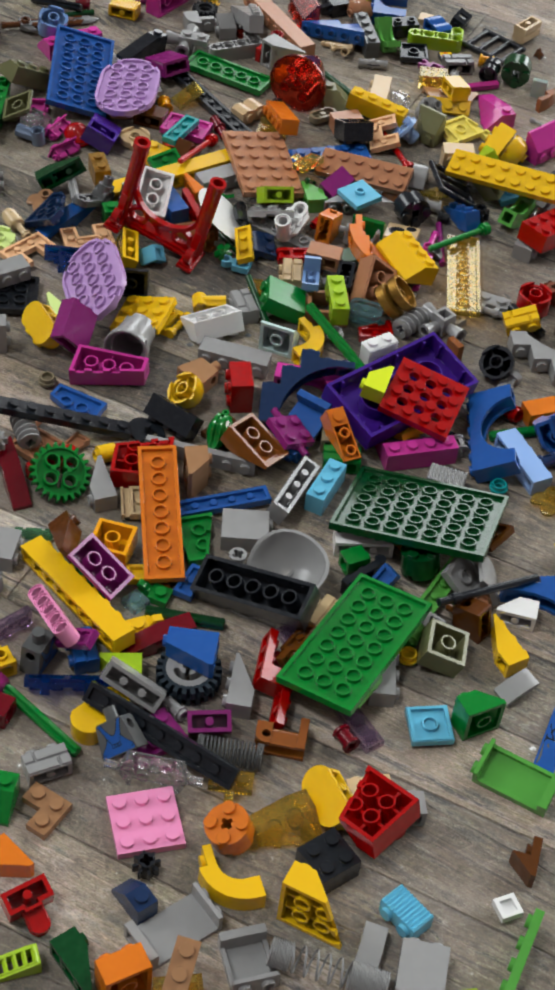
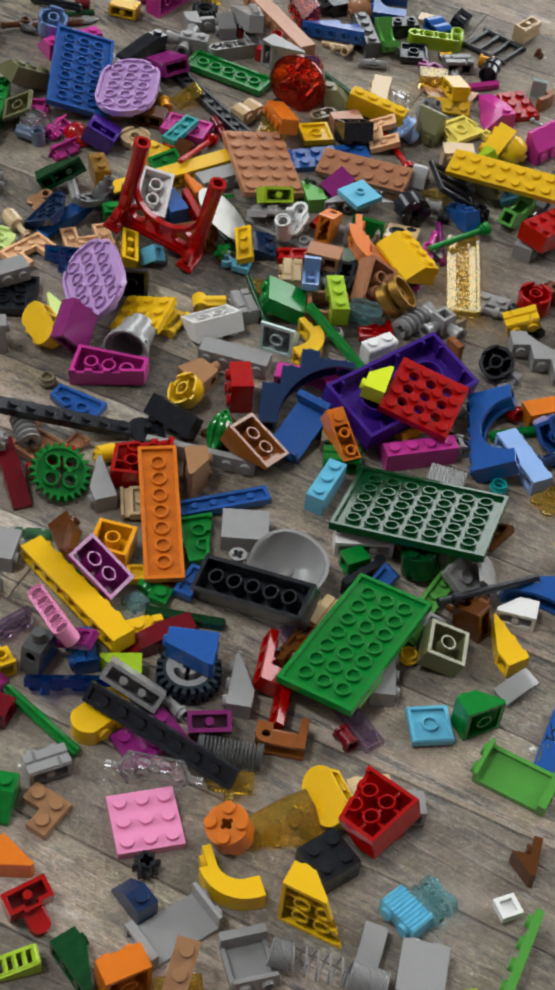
(118, 734): dark grey torso -> none
(240, 215): black piece -> none
(290, 432): magenta plate -> none
(292, 490): light grey brick -> none
(306, 163): clear yellow plate -> none
(315, 133): none -> yellow plate
(435, 898): none -> clear light blue brick
(516, 70): dark green brick -> none
(520, 104): none -> red plate

